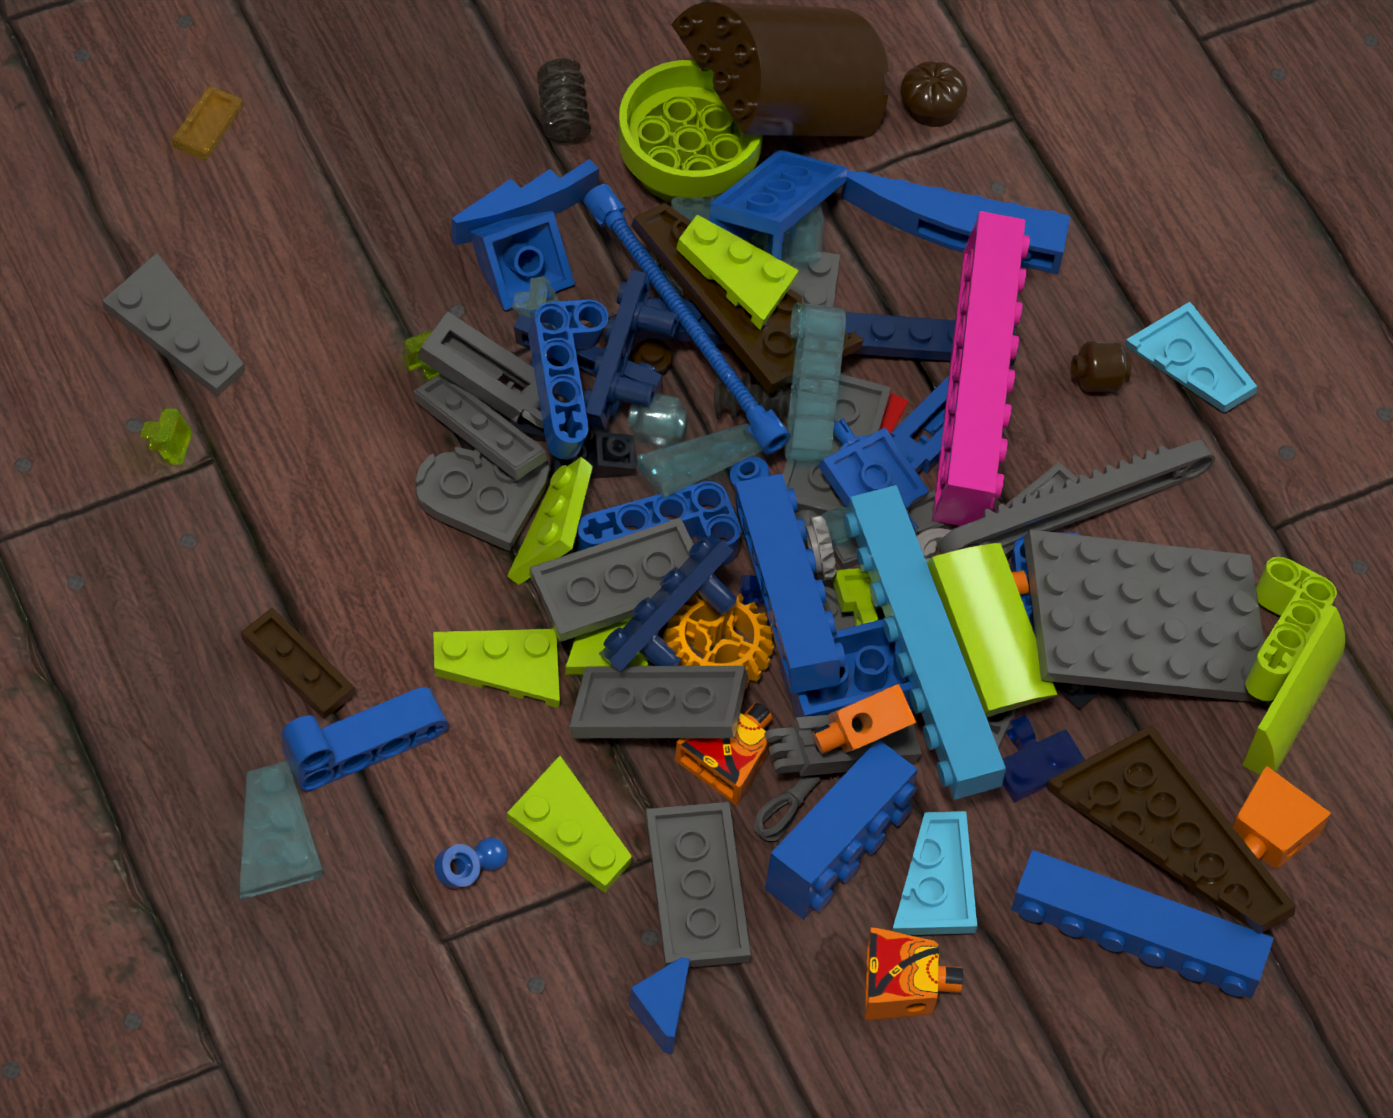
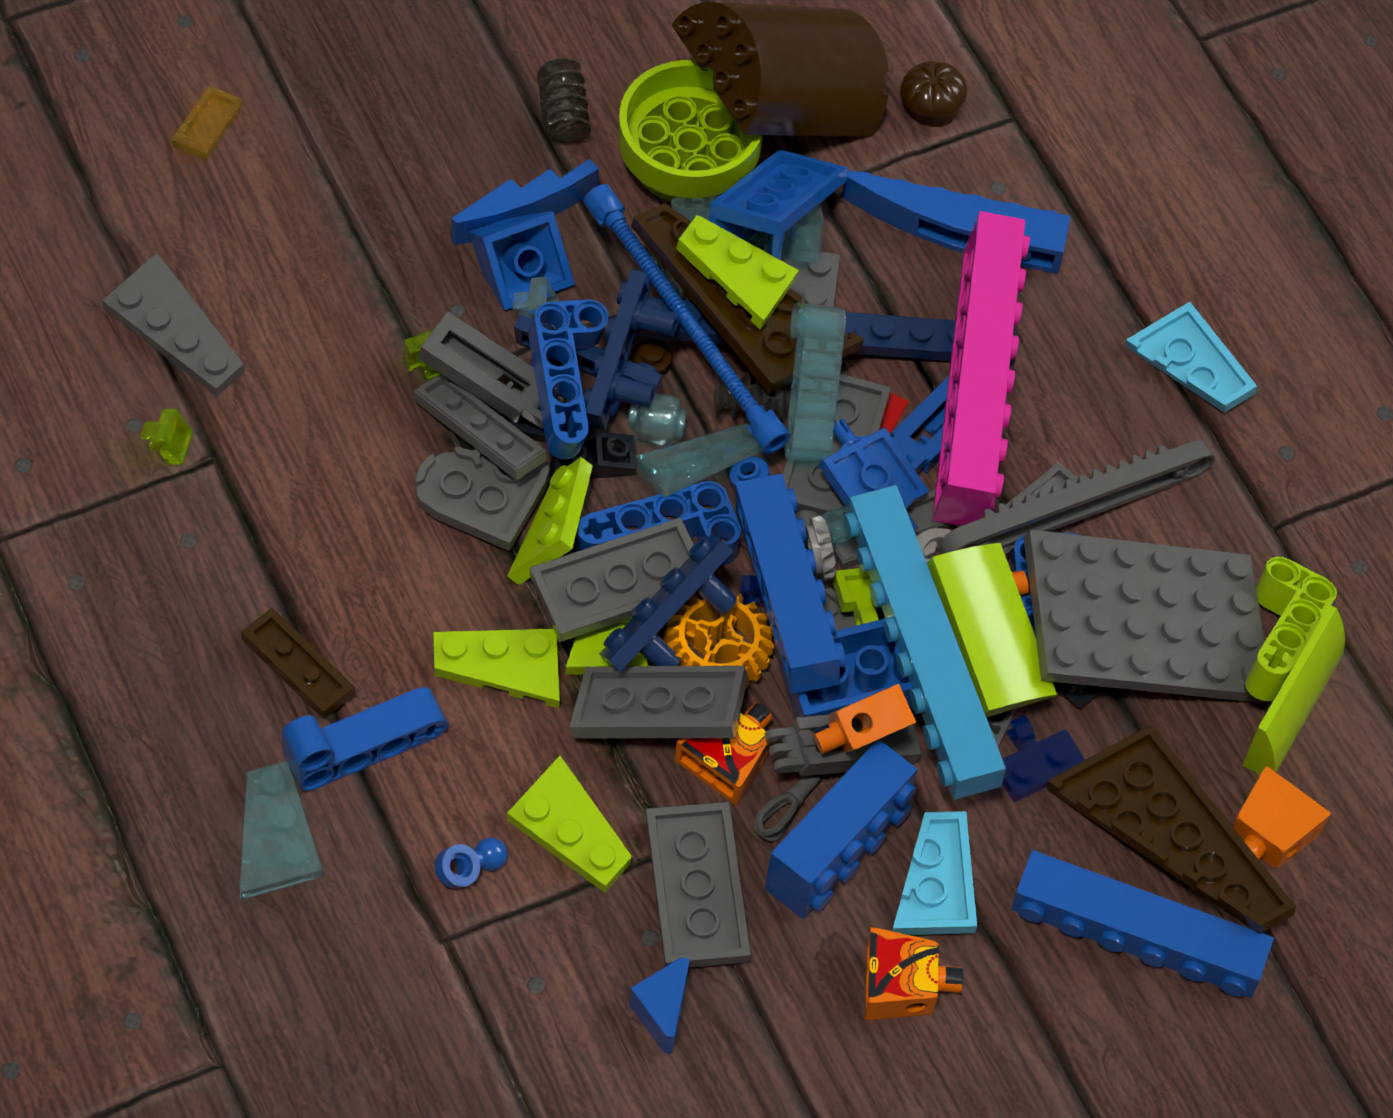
(1101, 366): dark brown head -> none

